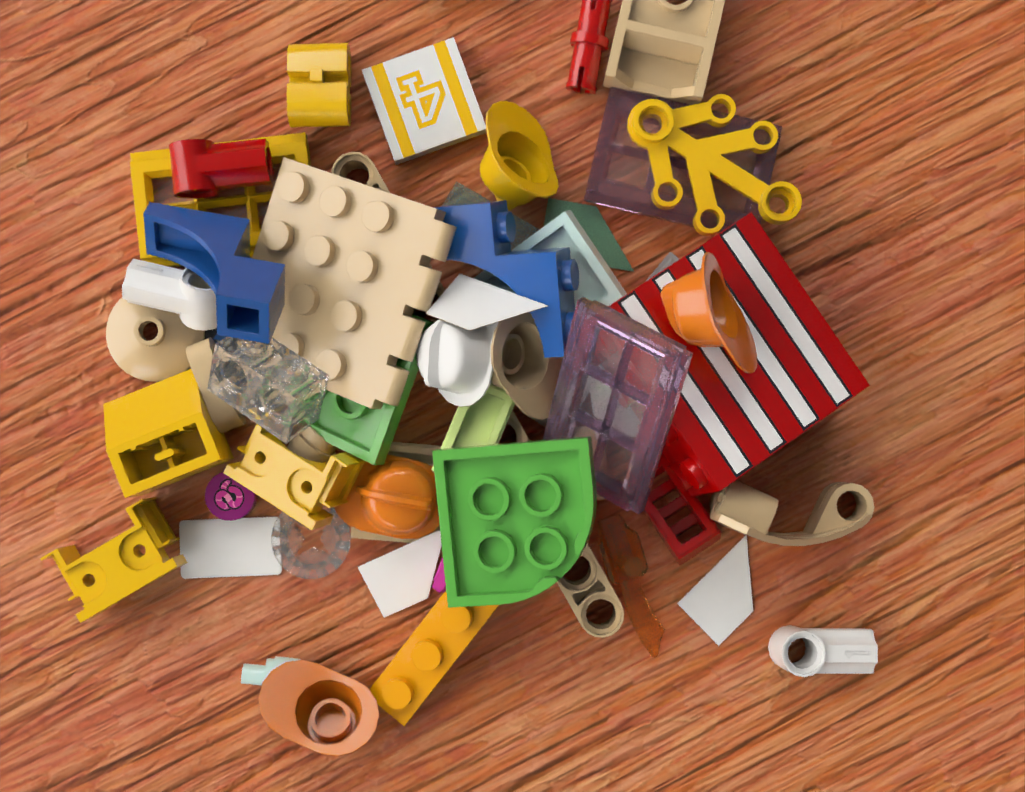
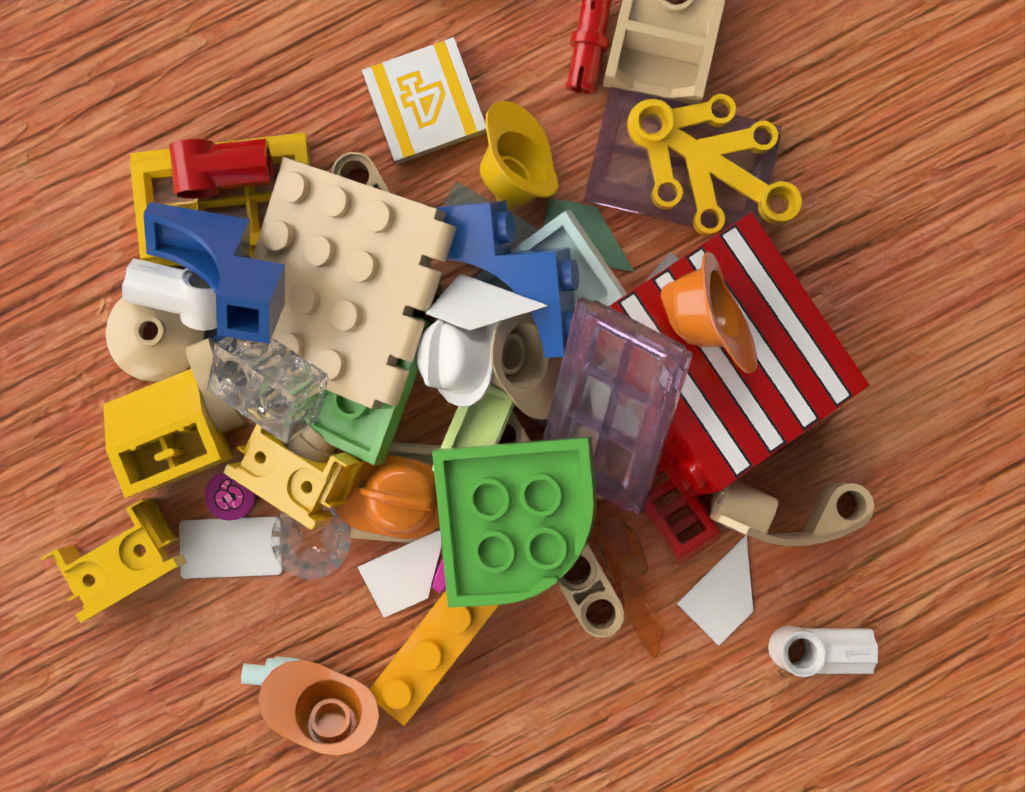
(319, 85): yellow piece -> none

